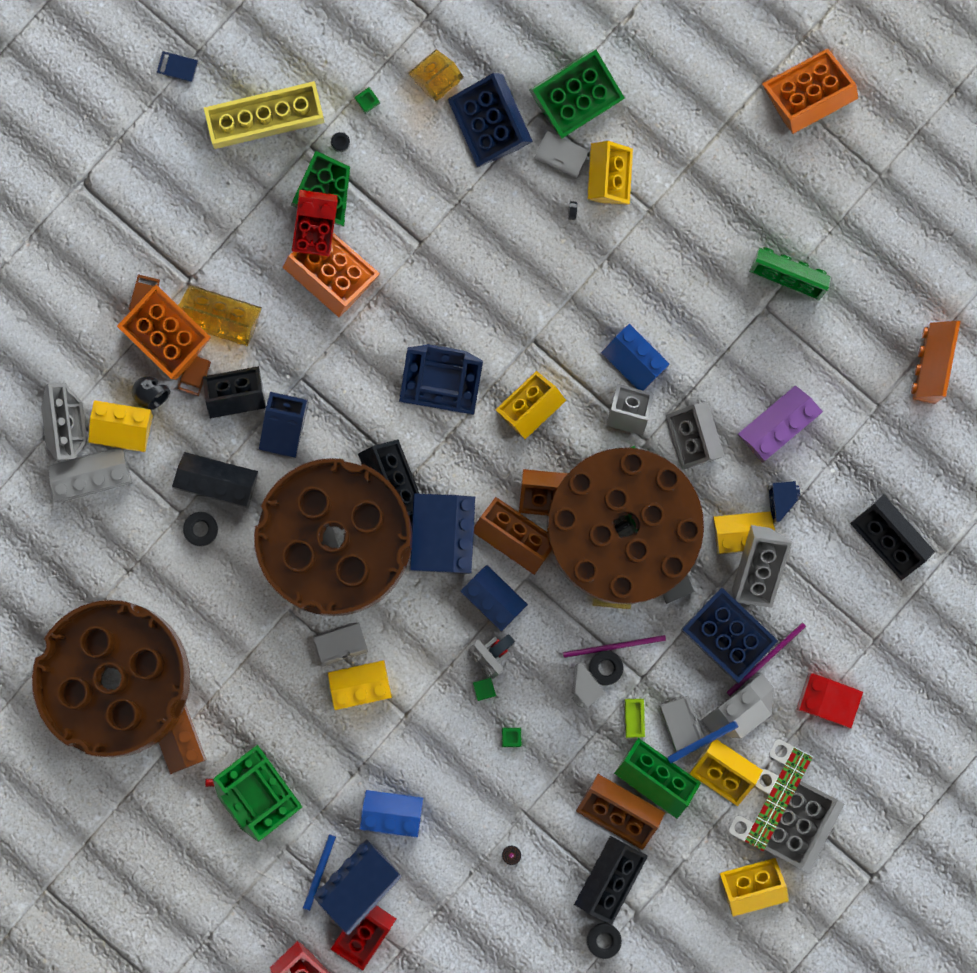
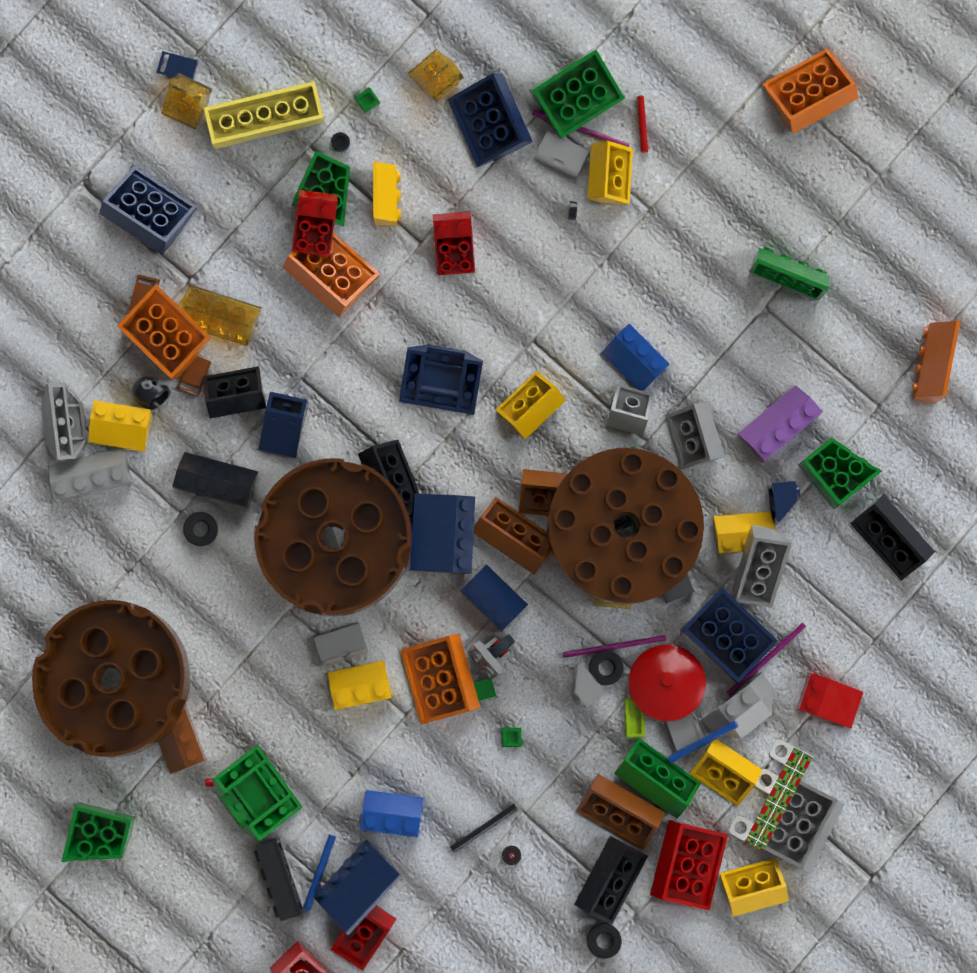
(97, 834): none -> green wedge
(147, 209): none -> dark blue slope
(186, 100): none -> clear yellow slope
(280, 880): none -> black slope
(386, 194): none -> yellow slope
(440, 678): none -> orange slope
(453, 243): none -> red slope
(483, 828): none -> black bar
(587, 131): none -> magenta axle
(642, 124): none -> red bar
(667, 683): none -> red dish
(688, 865): none -> red slope
(837, 472): none -> green wedge

